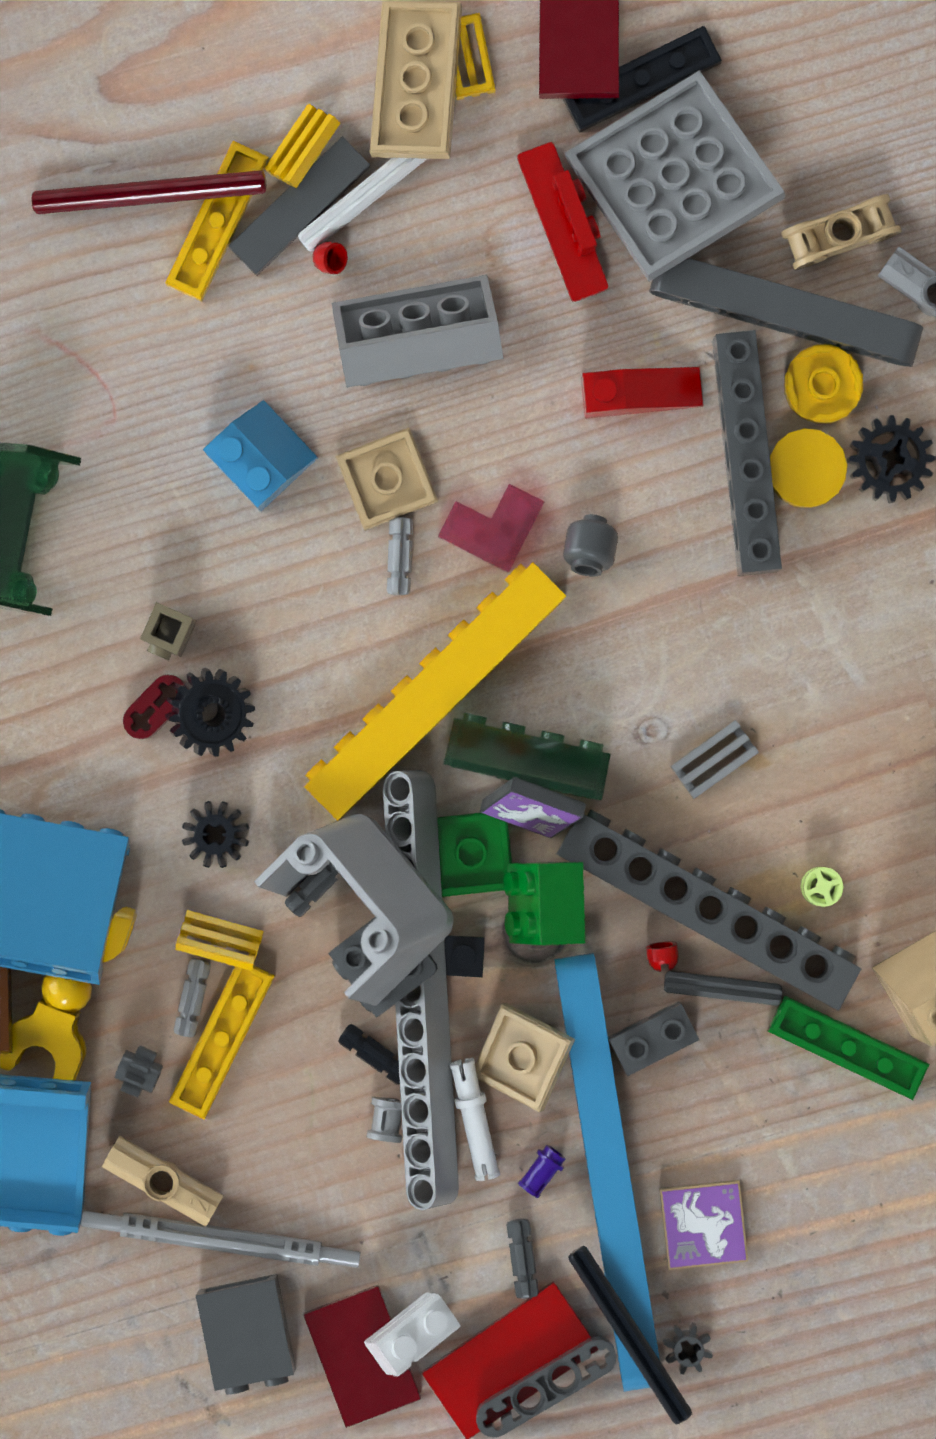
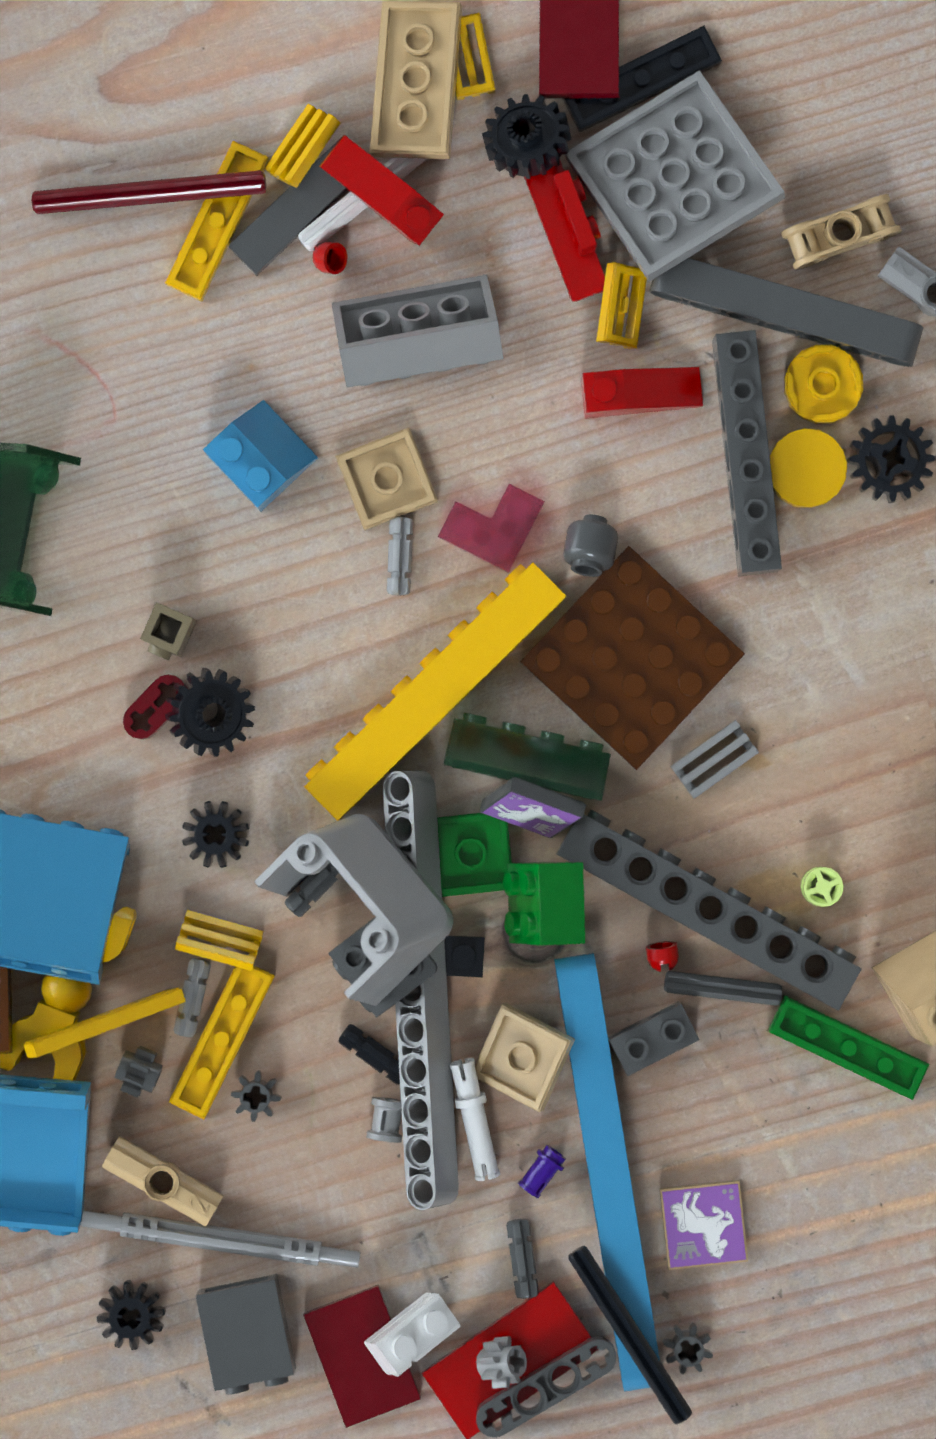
(104, 1022): none -> yellow tile
(130, 1328): none -> black gear
(247, 1103): none -> dark grey gear
(381, 190): none -> red slope
(501, 1362): none -> light grey gear
(527, 137): none -> black gear
(615, 305): none -> yellow tile
(632, 658): none -> reddish brown plate

